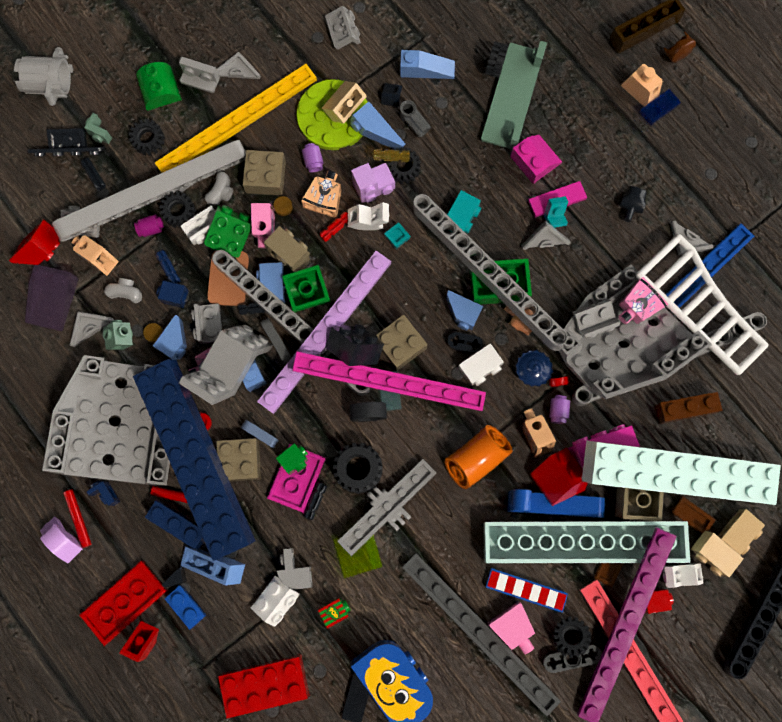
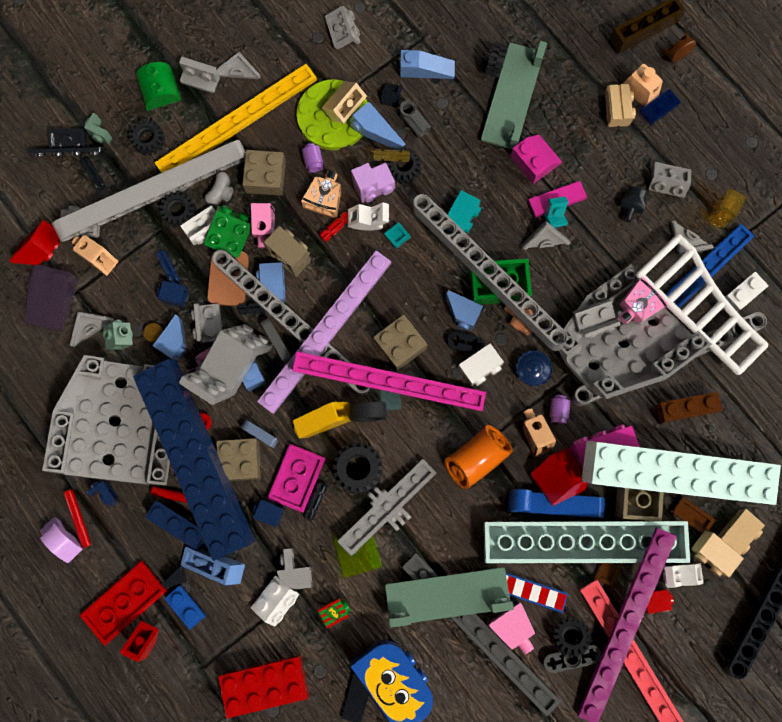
(45, 75): light grey container -> none
(123, 289): light grey piece -> none
(149, 226): magenta brick -> none
(268, 513): none -> dark blue brick
(283, 206): pearl gold tile -> none
(293, 459): green brick -> none
(306, 288): green brick -> none
(322, 419): none -> yellow slope
(354, 345): black brick -> none
(448, 596): none -> sand green bracket
(558, 381): red tile -> none
(619, 105): none -> tan brick
(670, 179): none -> light grey bracket
(726, 208): none -> clear yellow brick
(746, 291): none -> white brick

